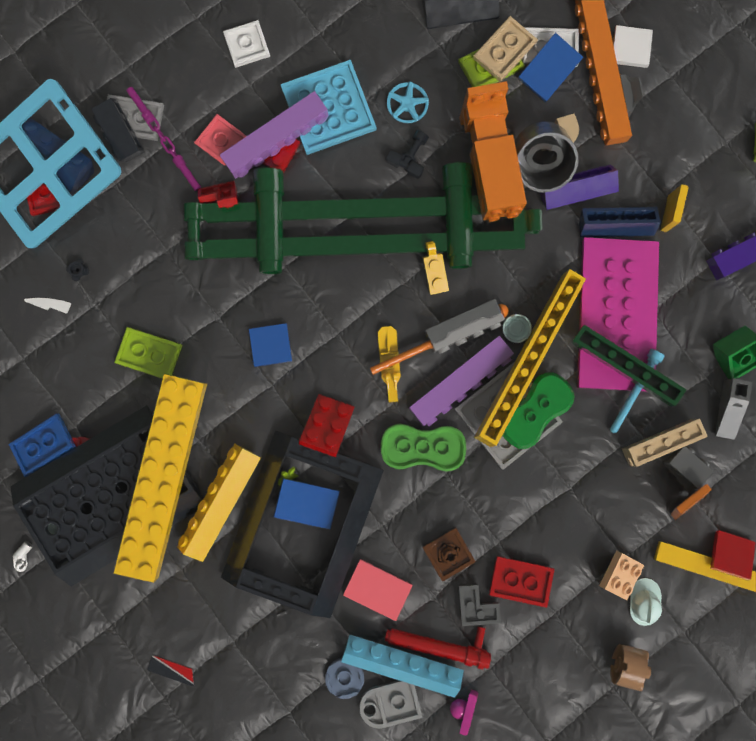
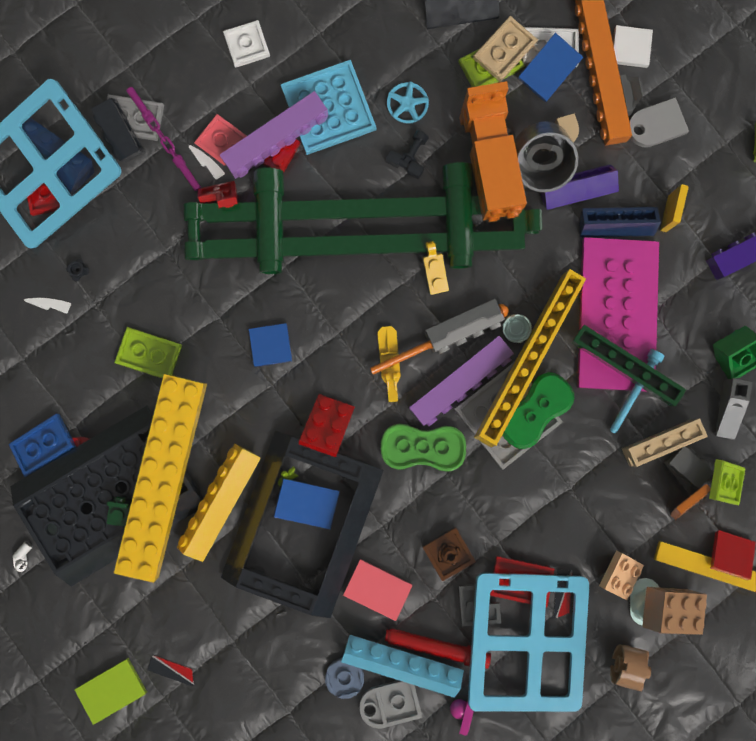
(110, 691): none -> lime tile
(118, 511): none -> dark green bracket
(205, 160): none -> white sticker
(534, 643): none -> medium azure window
(562, 599): none -> sticker
(658, 124): none -> light grey tile
(674, 611): none -> medium nougat brick
(727, 482): none -> lime tile

